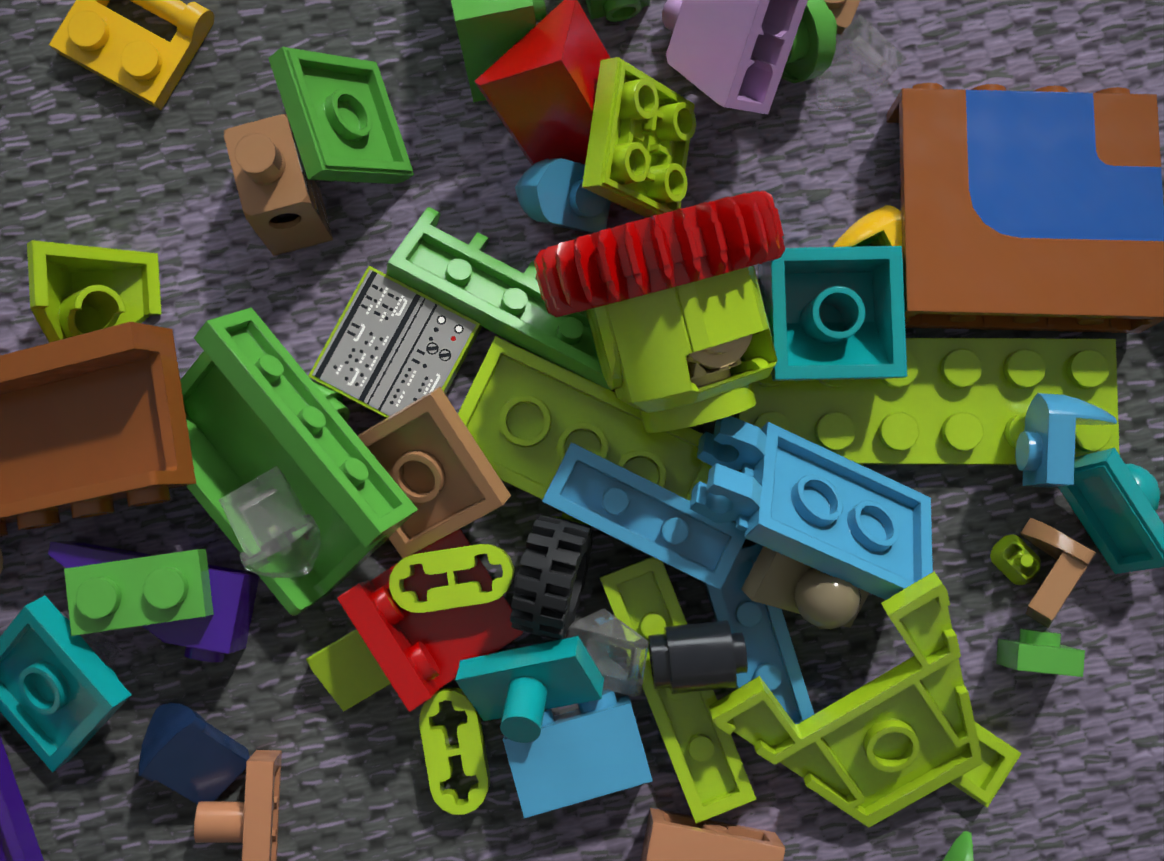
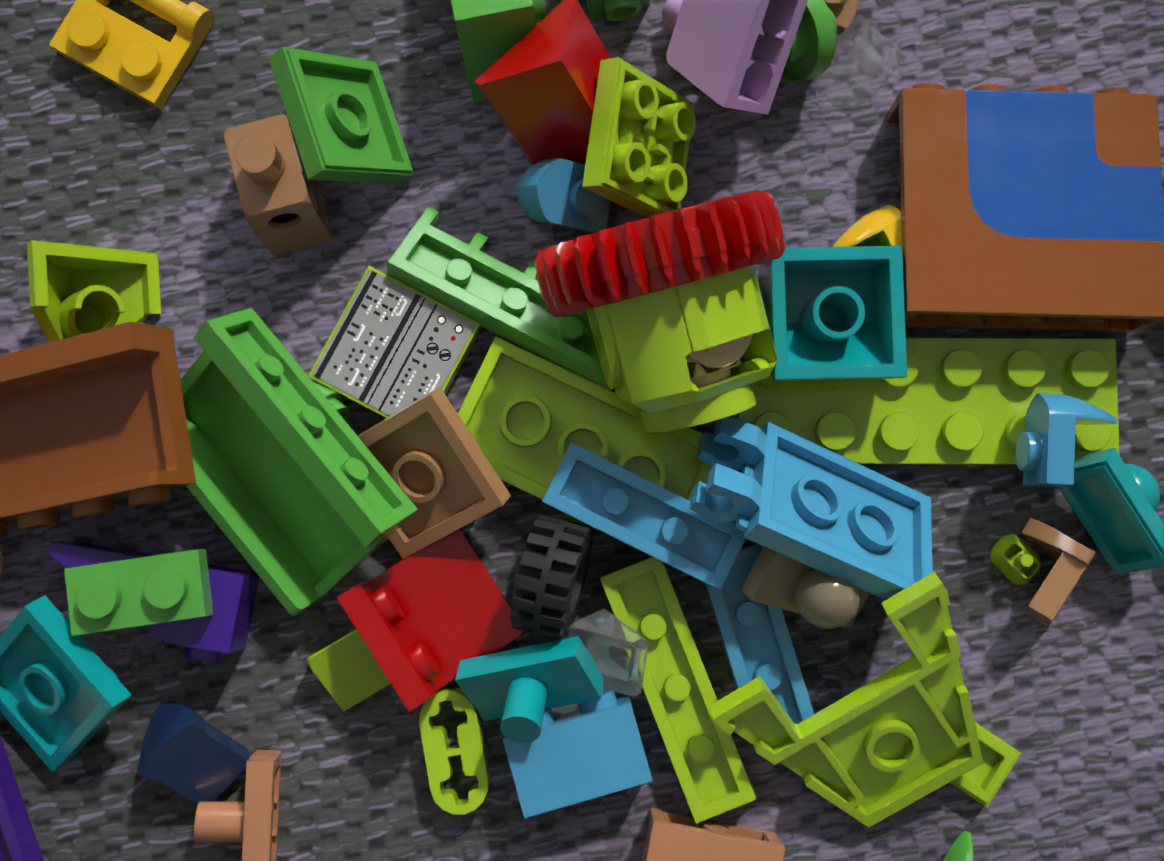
(272, 527): clear tile -> none
(455, 593): lime beam -> none
(697, 657): black brick -> none
(1040, 653): bright green plate -> none

